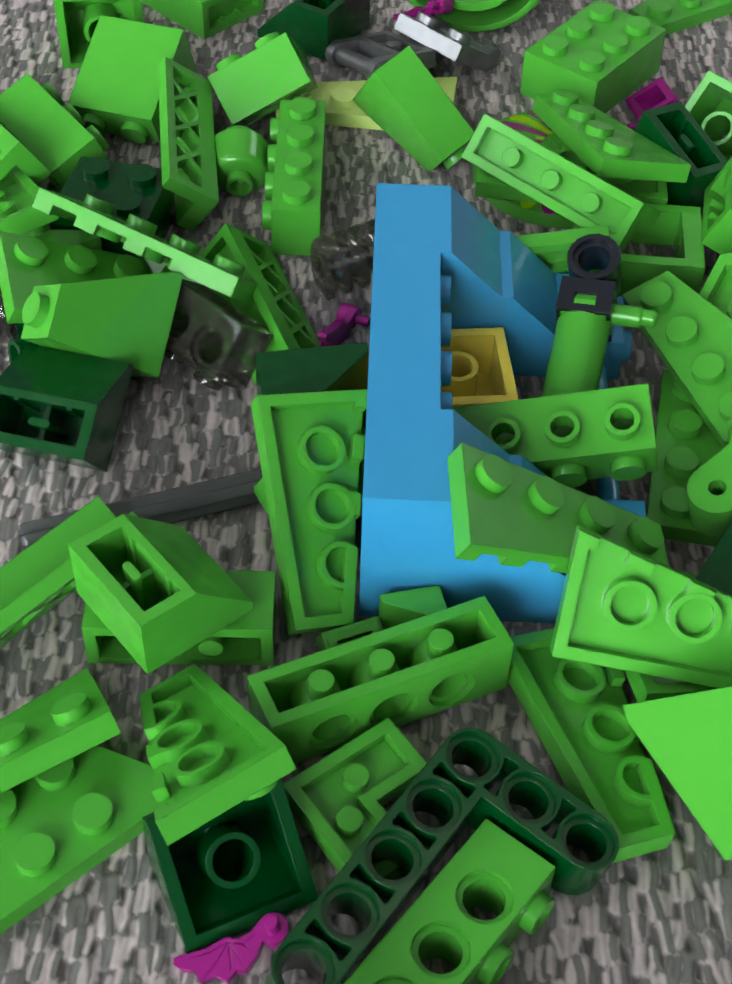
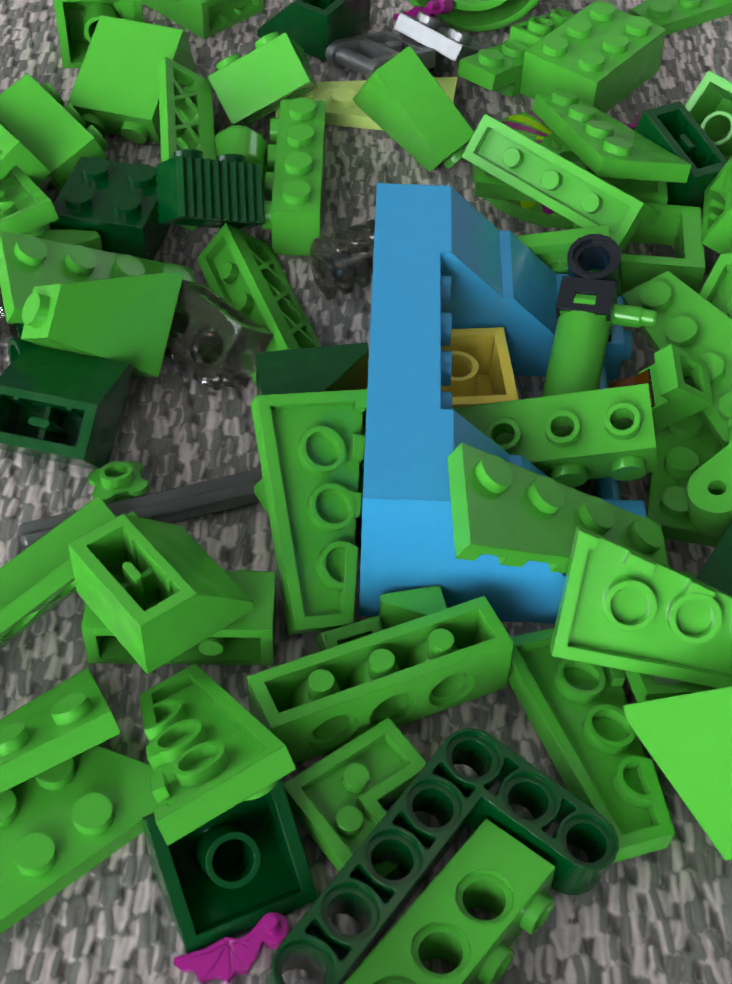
(118, 481): none -> bright green plate
(139, 238): bright green wing -> none
(210, 191): none -> dark green brick
(346, 318): magenta piece -> none
(502, 65): none -> bright green slope
(650, 97): magenta slope -> none
(669, 395): none -> bright green leg

